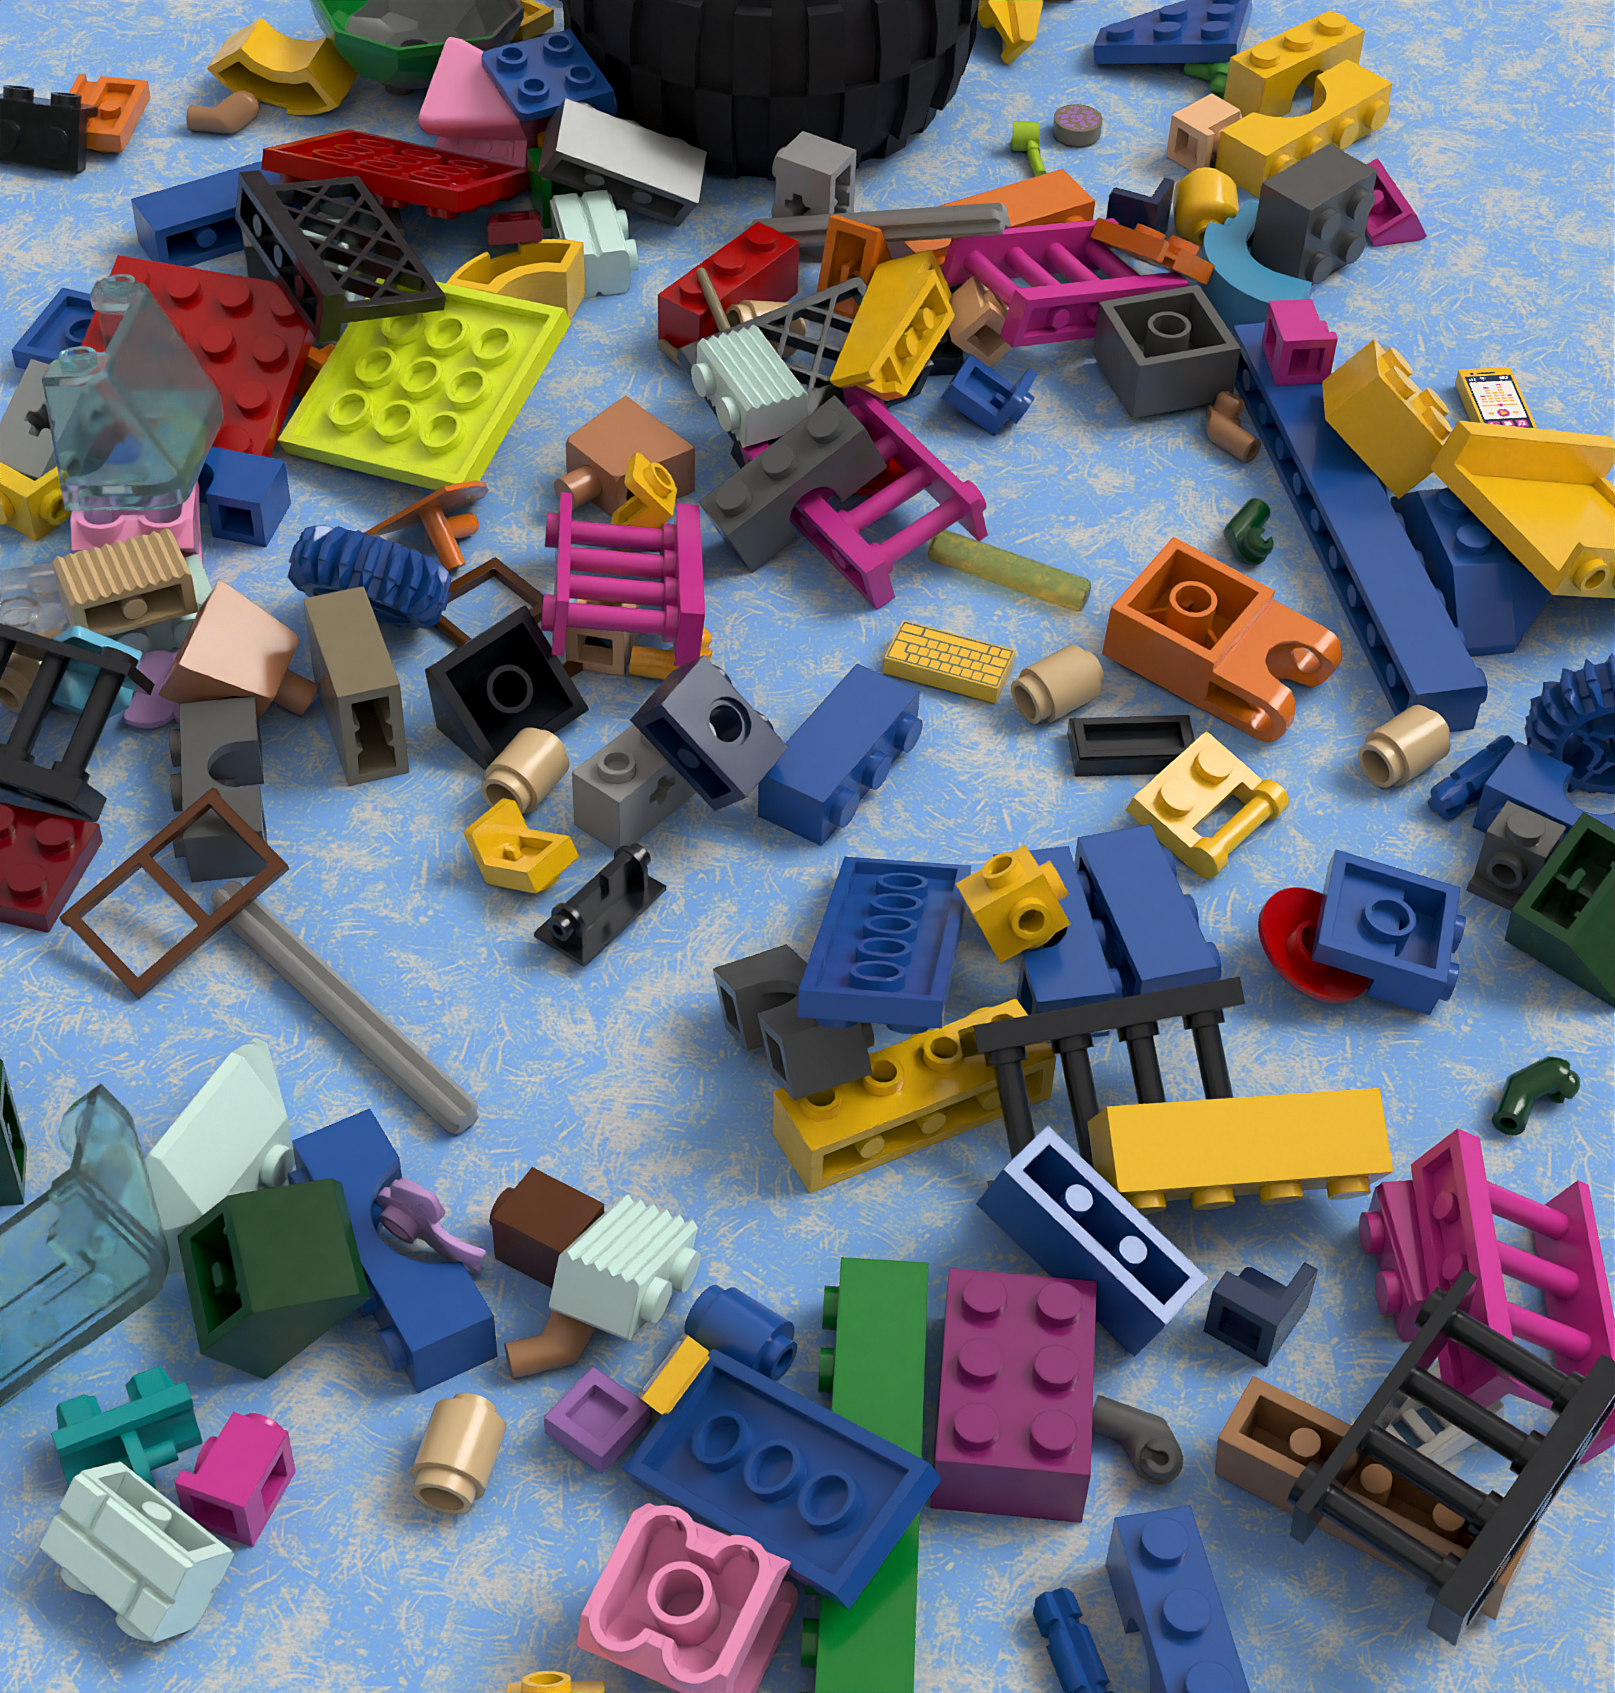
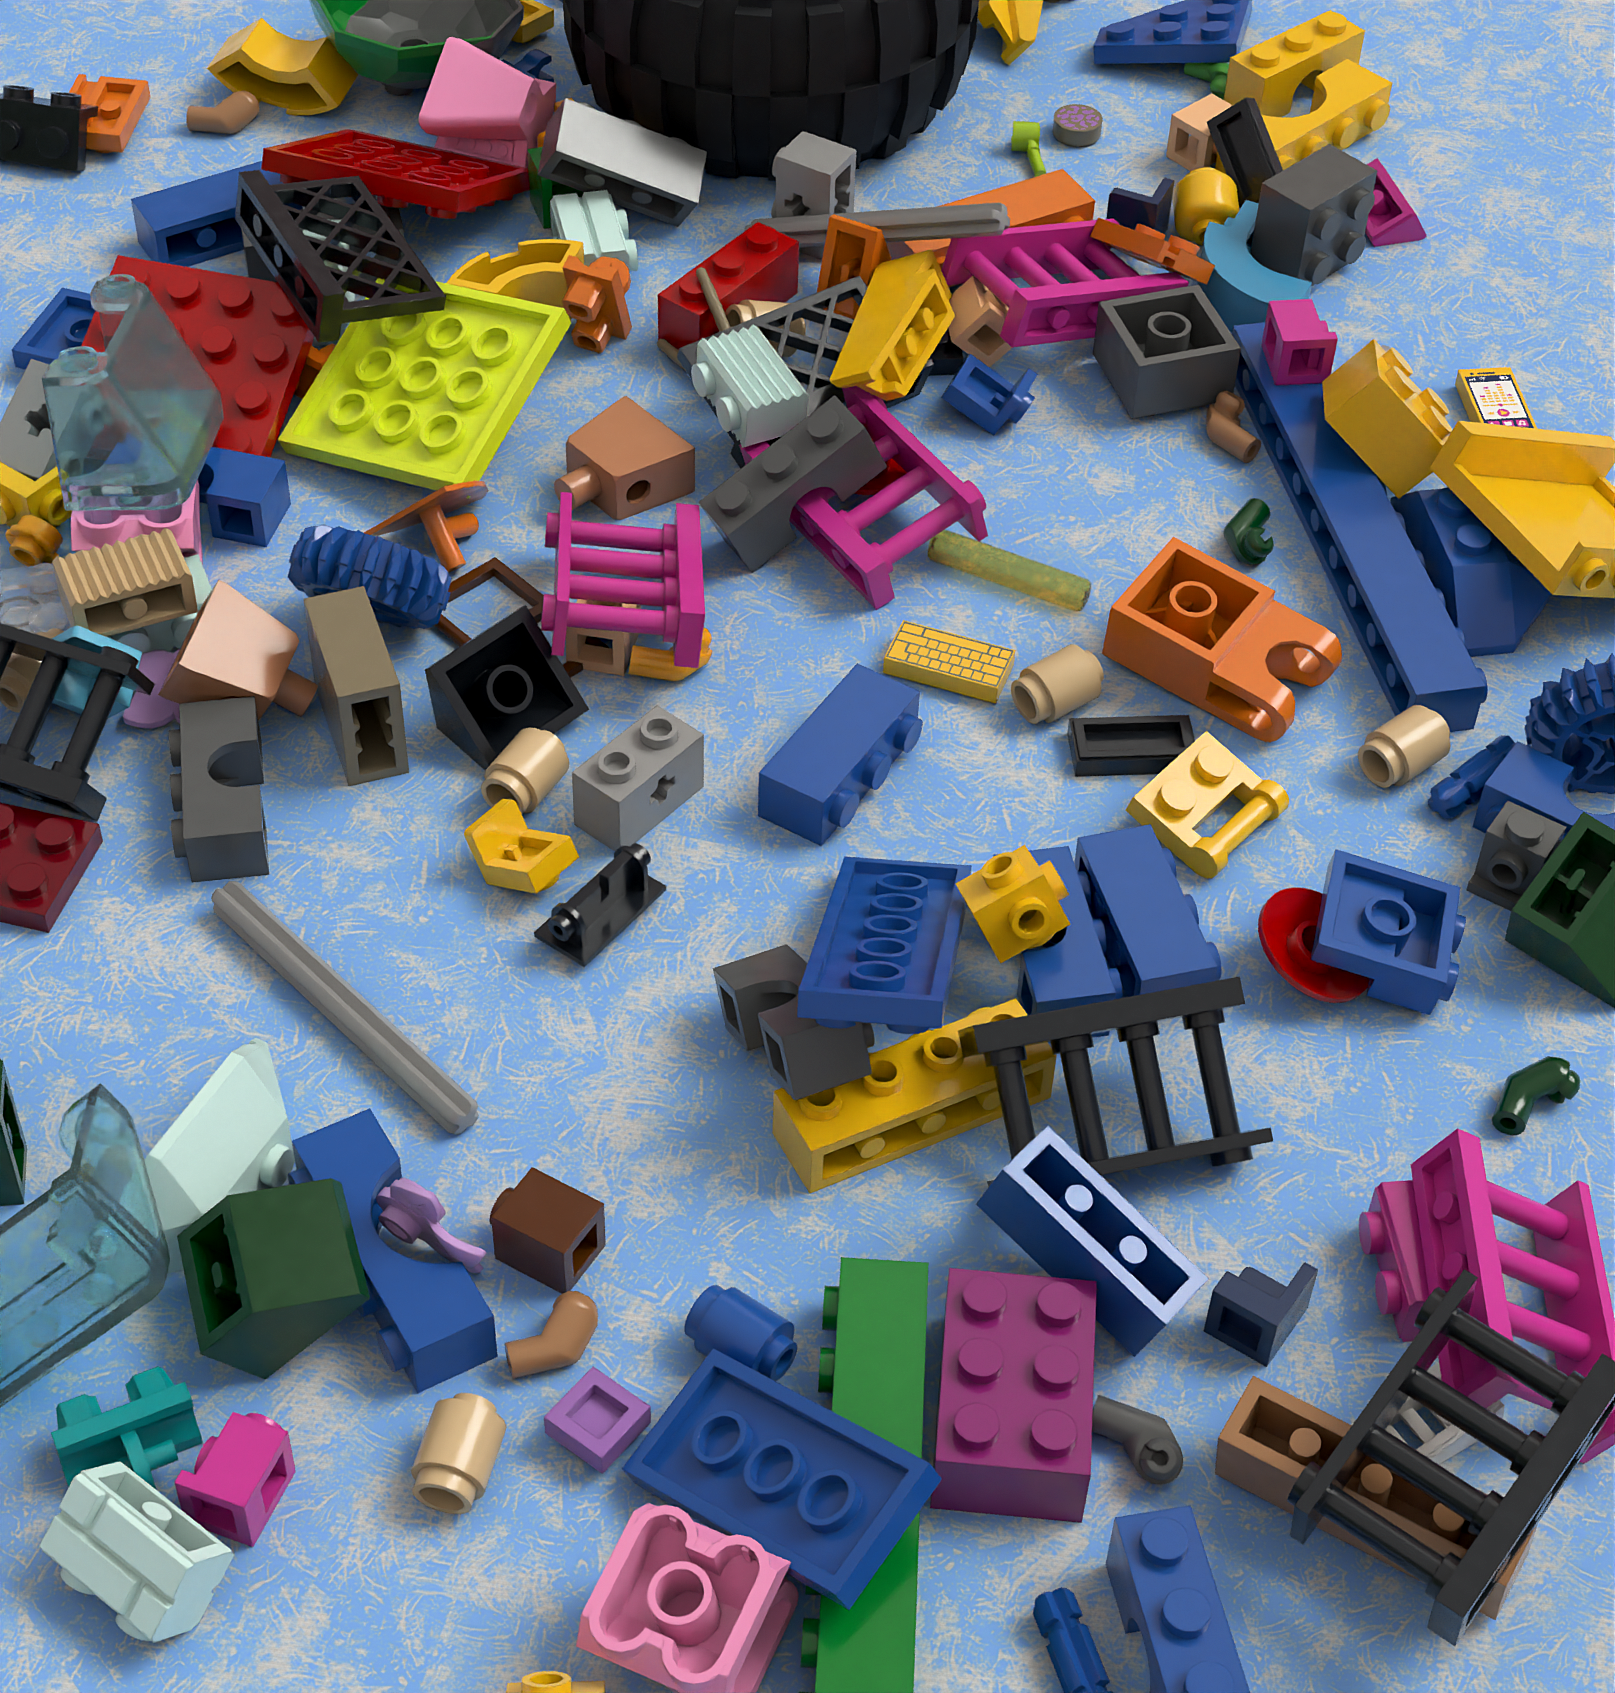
(33, 541): none -> light orange plate
(206, 924): reddish brown window -> none
(514, 227): dark red tile -> none
(543, 72): blue bracket -> none
(597, 301): none -> orange hips
(625, 1268): light aqua brick -> none
(652, 498): yellow bracket -> none
(674, 1374): yellow tile -> none
(678, 726): dark blue brick -> none
(1242, 1148): yellow brick -> none
(1245, 148): none -> black tile

